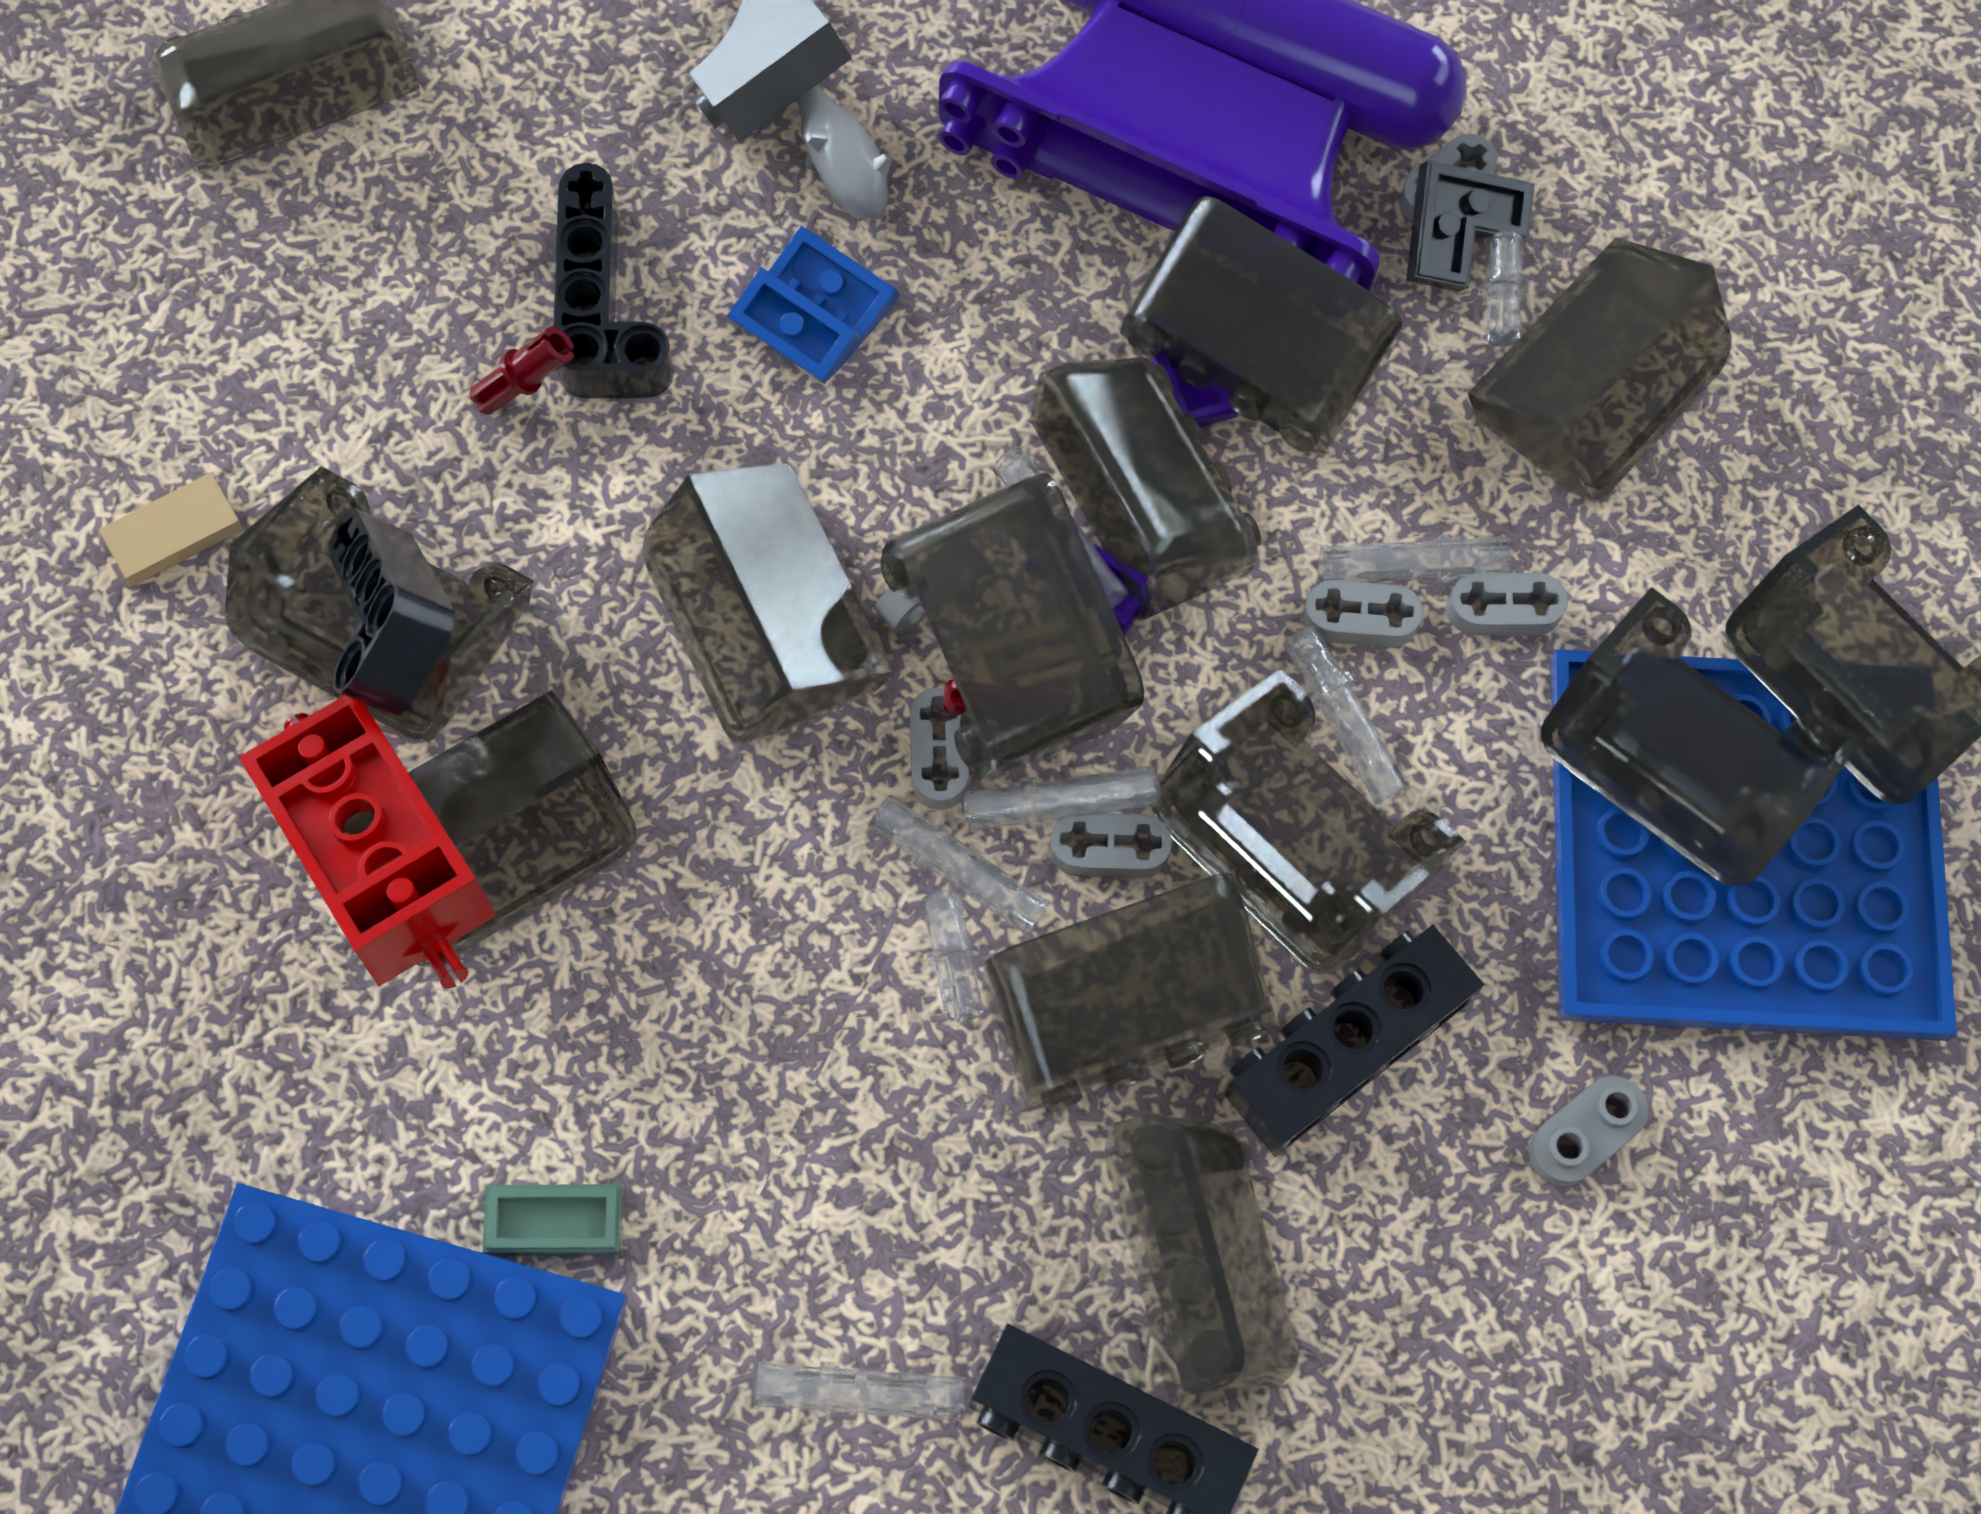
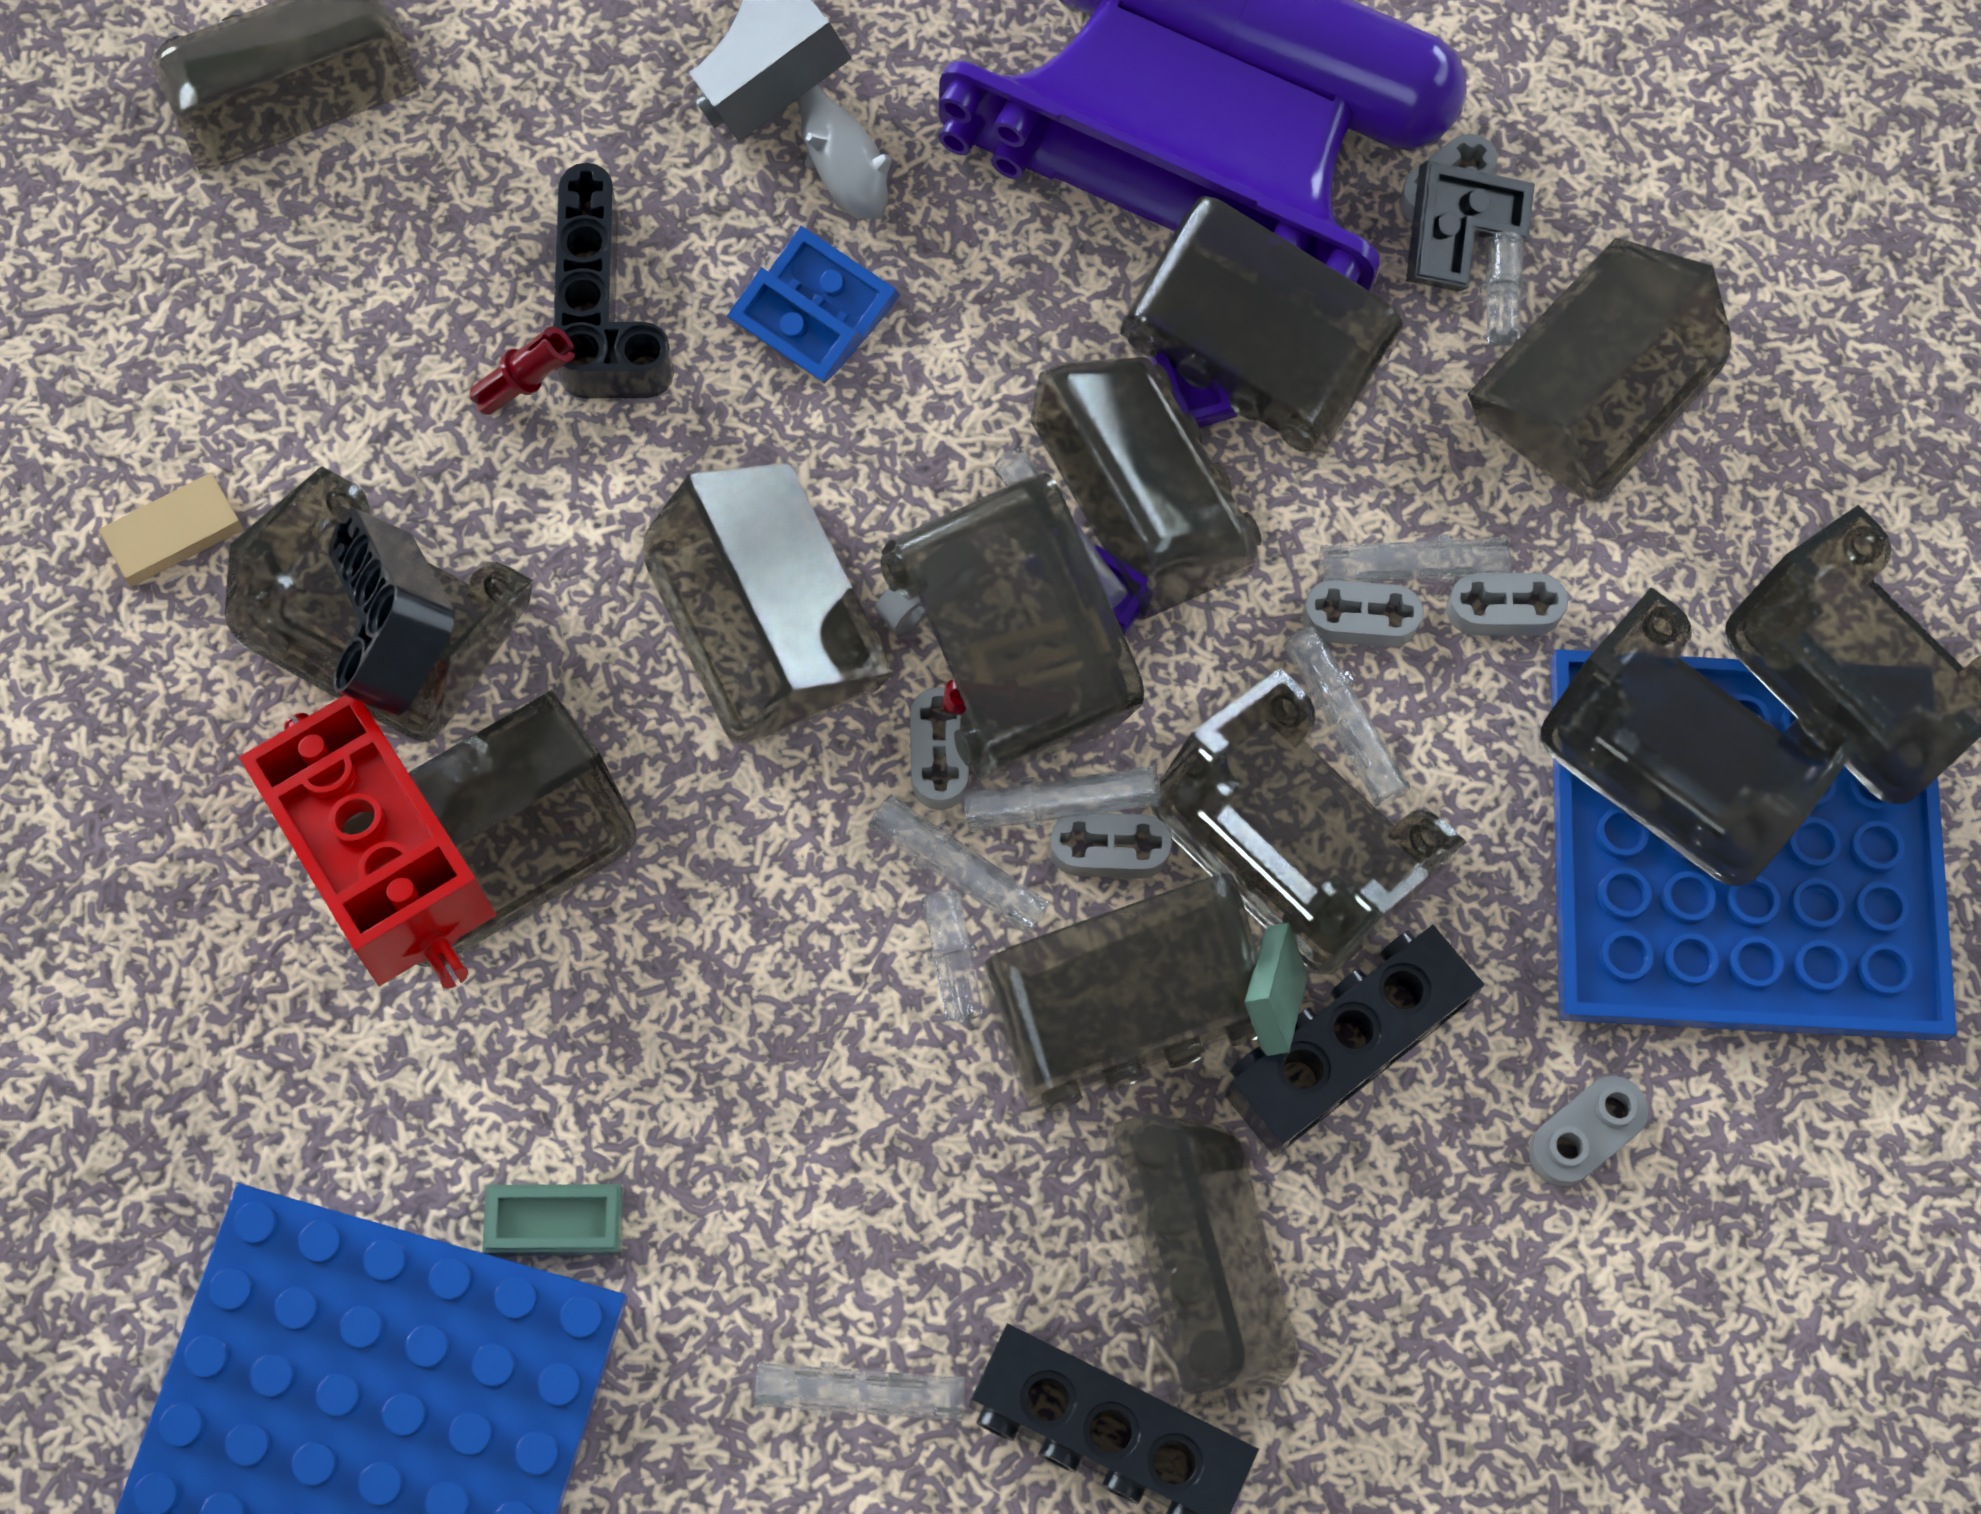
(1276, 989): none -> sand green tile

